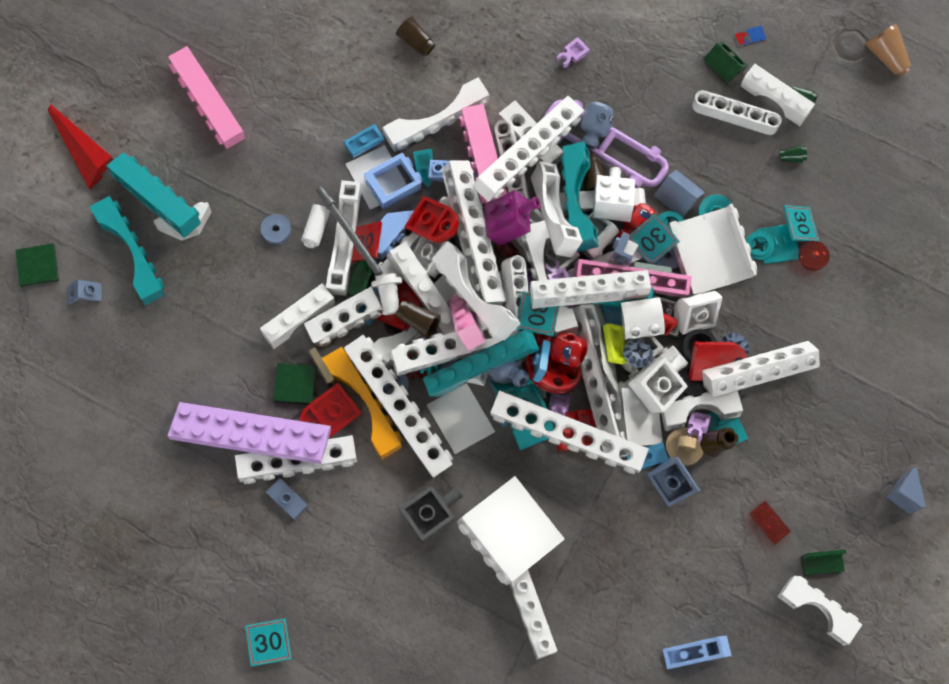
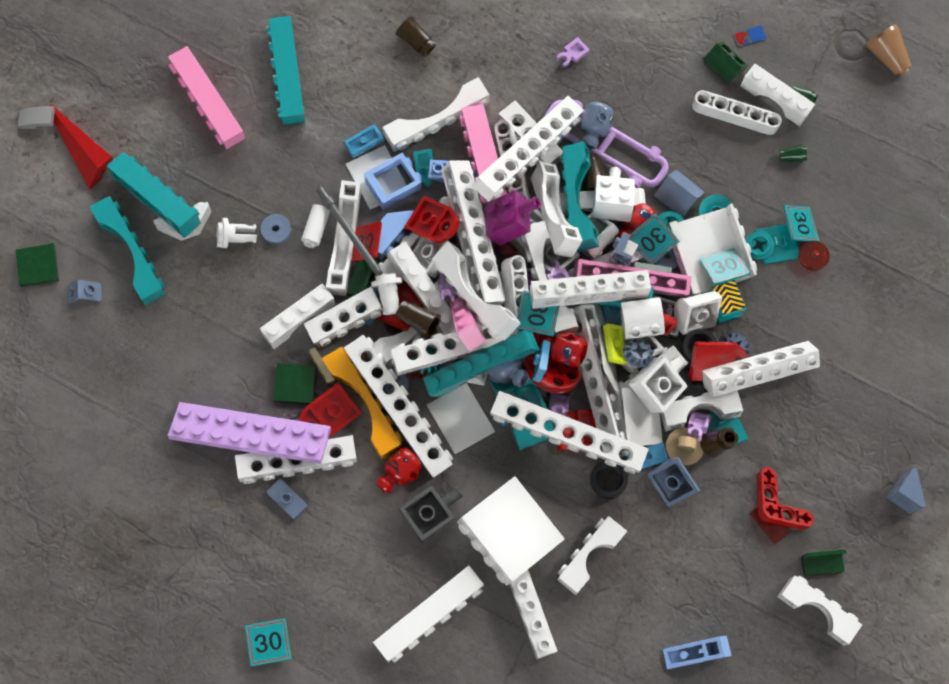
(36, 116): none -> light grey slope
(226, 233): none -> white piece
(287, 72): none -> teal brick
(399, 469): none -> red piece
(428, 614): none -> white brick
(446, 288): none -> lavender plate
(575, 574): none -> white arch
(605, 493): none -> black tyre
(724, 266): none -> piece
(732, 301): none -> piece
(773, 506): none -> red beam

